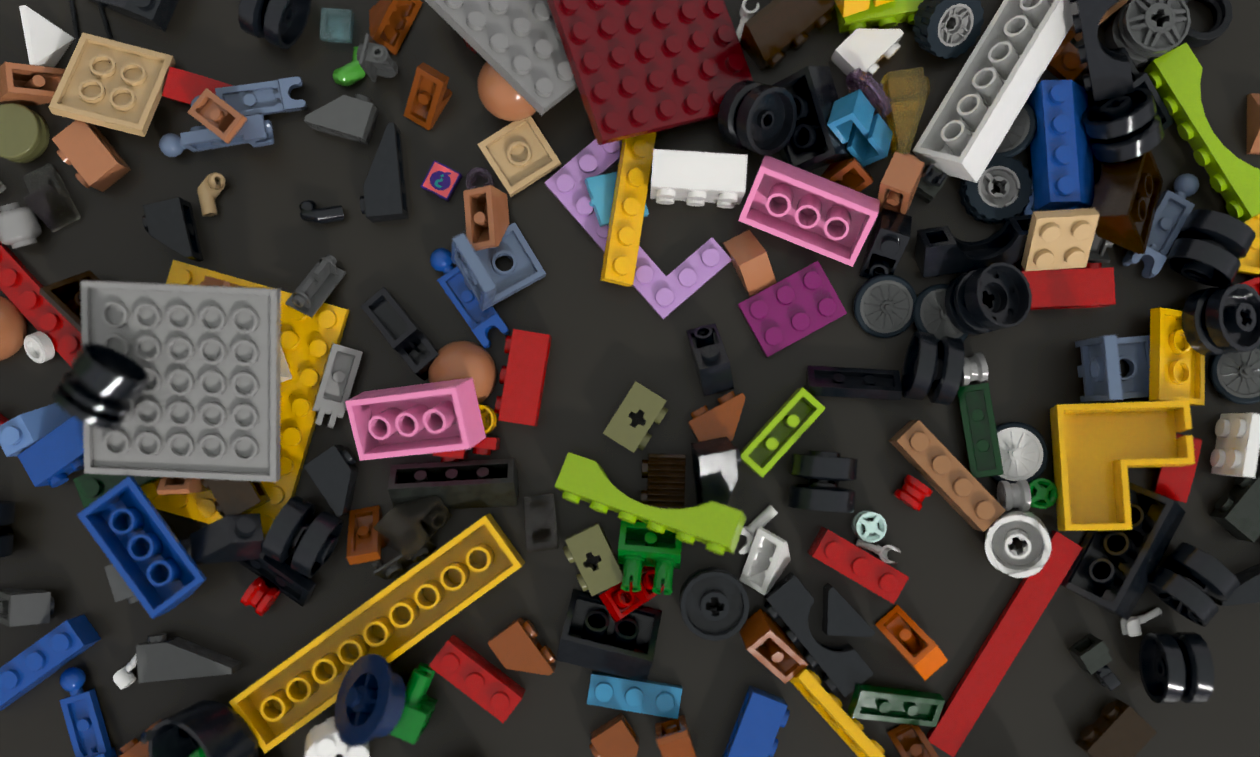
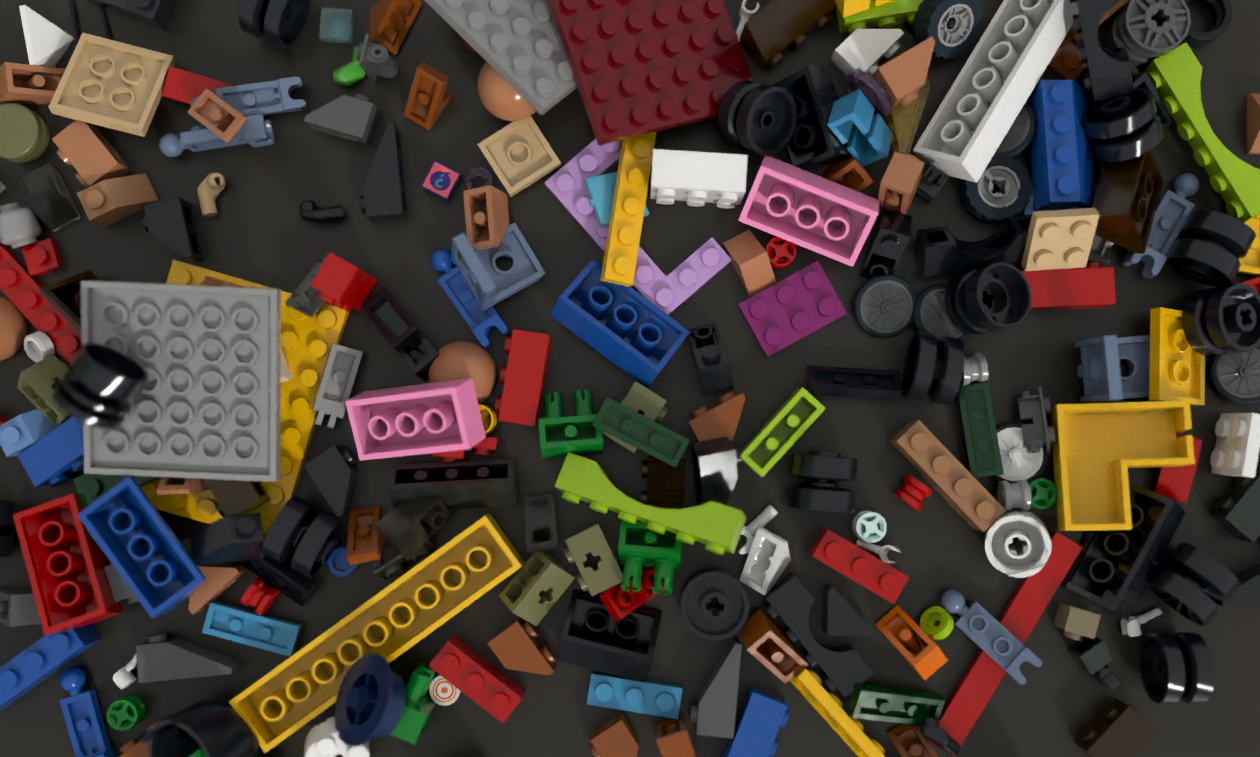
(39, 384): none -> olive brick
(42, 257): none -> red plate
(64, 566): none -> red slope
(117, 198): none -> medium nougat slope
(119, 716): none -> green wheel
(218, 579): none -> nougat slope
(251, 629): none -> dark azure plate
(338, 563): none -> blue tile
(343, 283): none -> red brick
(443, 691): none -> white tile
(536, 587): none -> olive brick
(569, 433): none -> green brick
(619, 324): none -> blue slope
(640, 432): none -> dark green plate
(718, 698): none -> dark grey slope
(782, 249): none -> red wheel
(906, 73): none -> nougat slope
(936, 623): none -> lime tile
(938, 736): none -> black arm
(989, 635): none -> sand blue plate
(1036, 408): none -> dark grey hinge
(1076, 621): none -> dark tan plate

